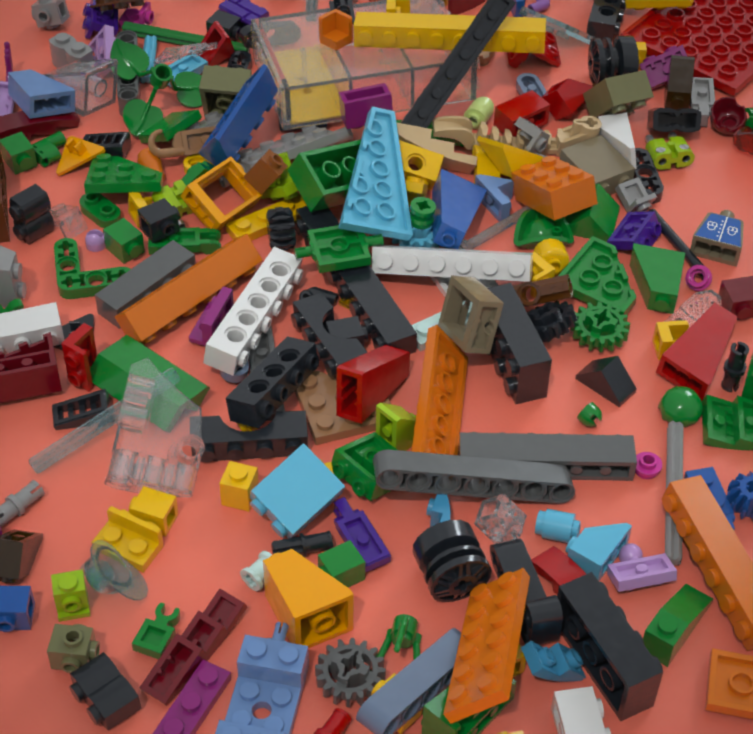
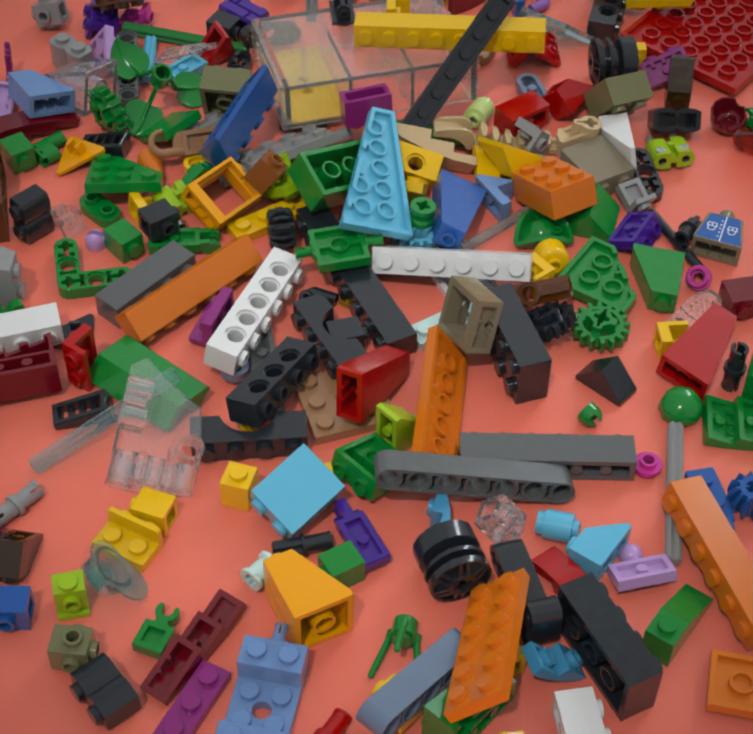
(107, 109): none -> green gear
(335, 29): orange panel -> none
(349, 670): dark grey gear -> none
(686, 231): none -> black axle
(702, 97): light grey hinge -> none

